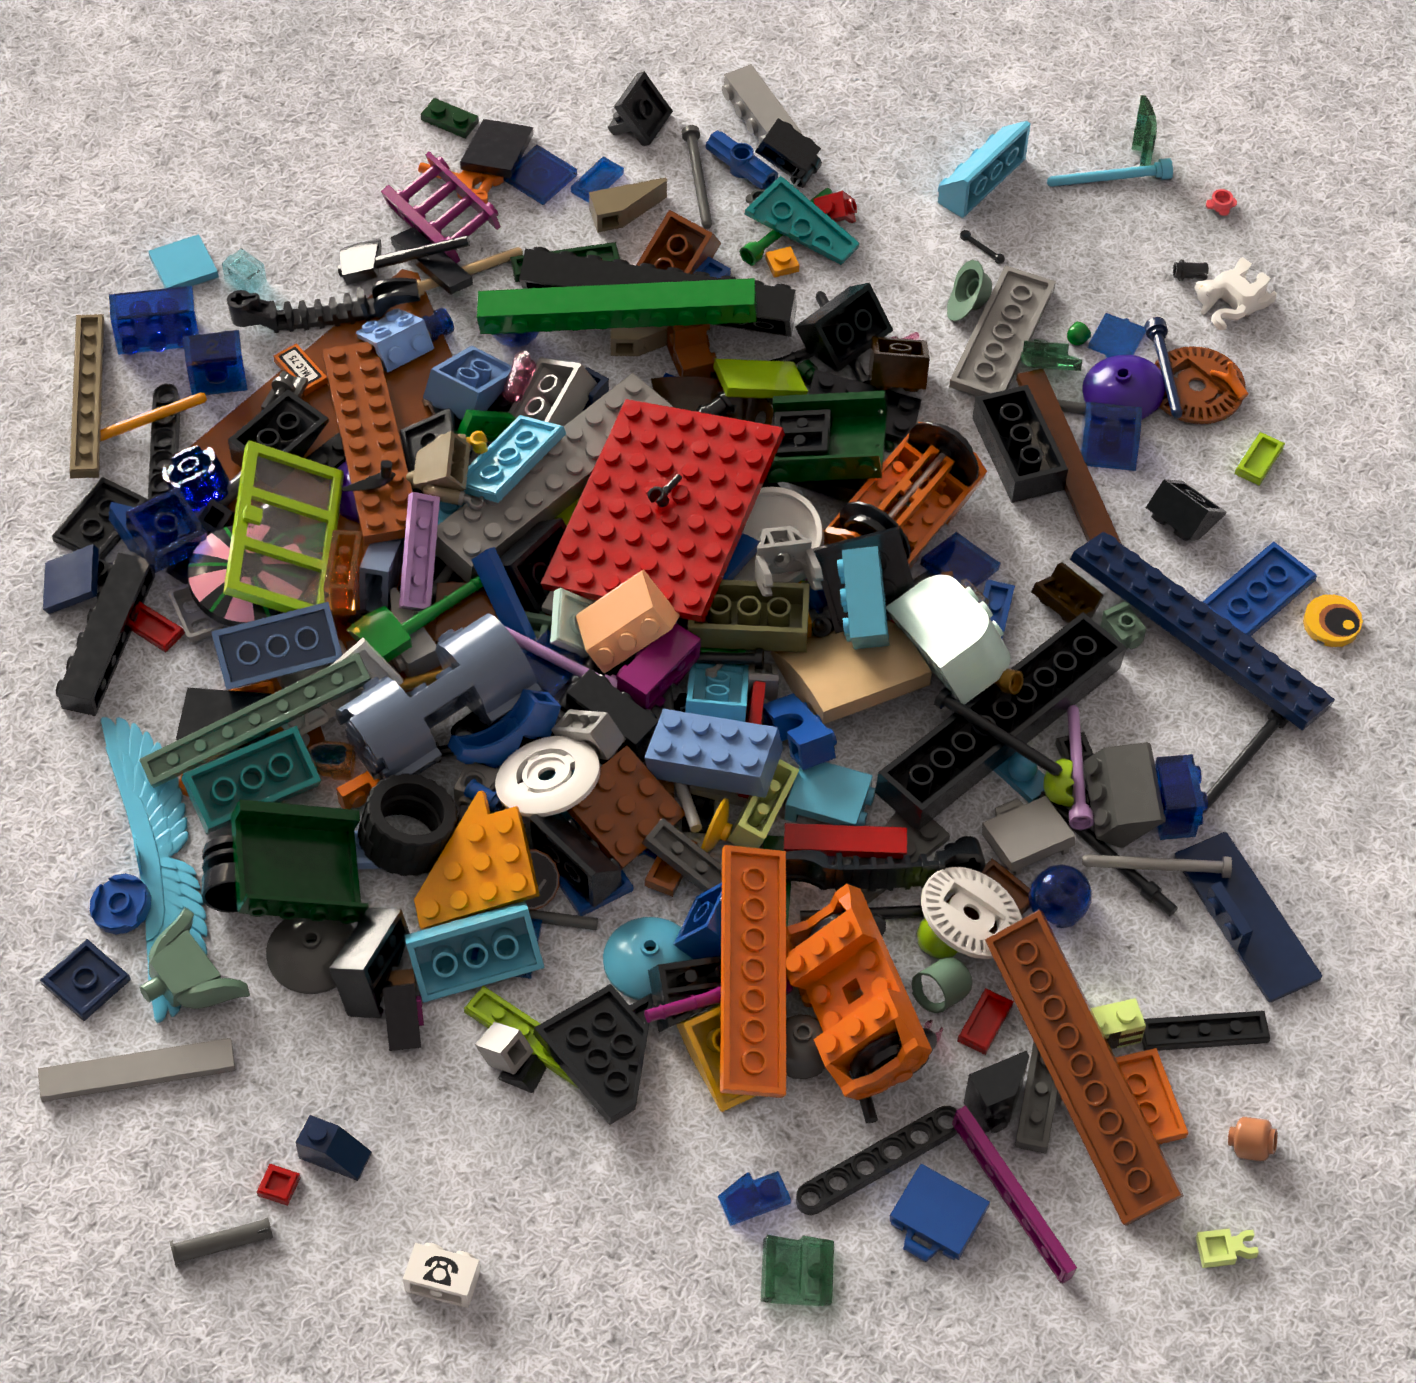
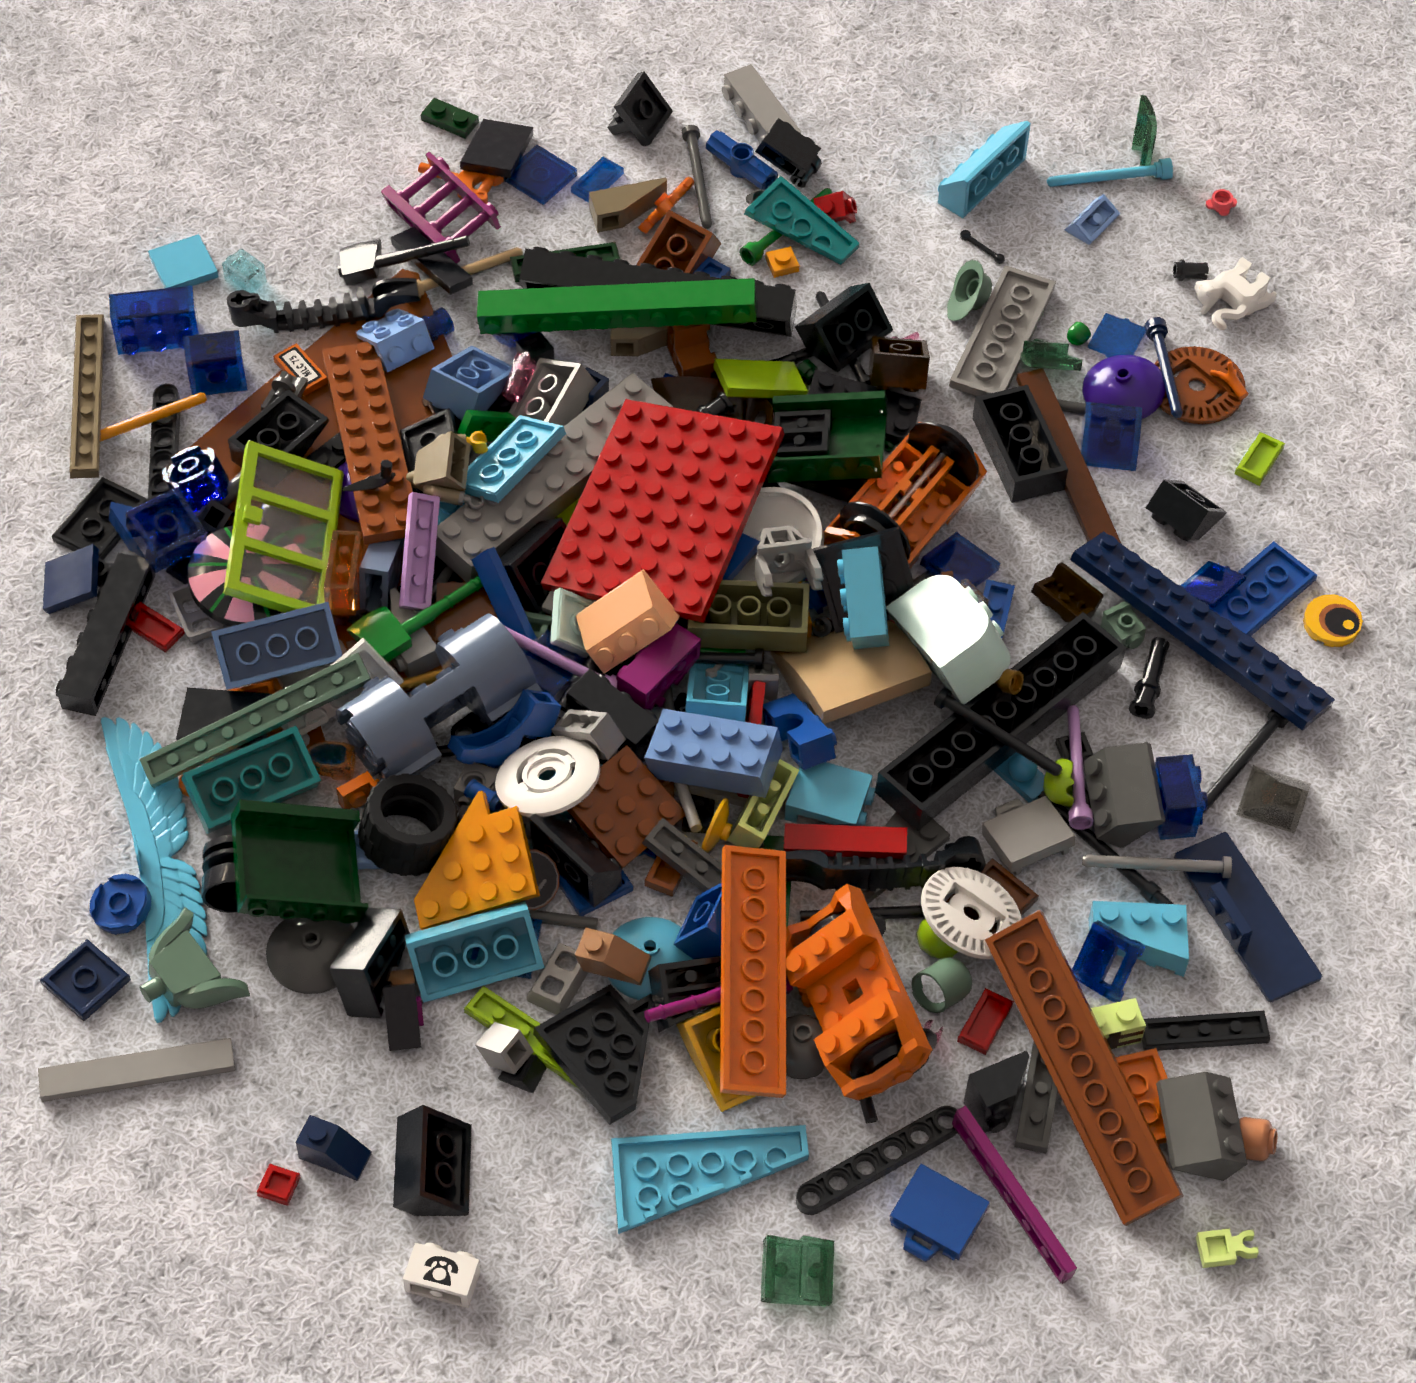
(221, 1241): dark grey pin -> none
(432, 1164): none -> black slope
(536, 346): none -> black panel
(571, 979): none -> light grey piece
(611, 957): none -> medium nougat slope
(662, 493): black hand -> none
(665, 203): none -> orange piece
(680, 1170): none -> medium azure wing
(752, 1198): clear blue slope -> none
(1061, 895): clear blue cylinder -> none
(1093, 220): none -> light blue slope
(1097, 956): none -> clear blue plate
(1148, 687): none -> black pin
(1157, 926): none -> medium azure wedge
(1202, 1125): none -> dark grey slope
(1213, 583): none -> clear blue piece
(1273, 799): none -> clear smoke slope

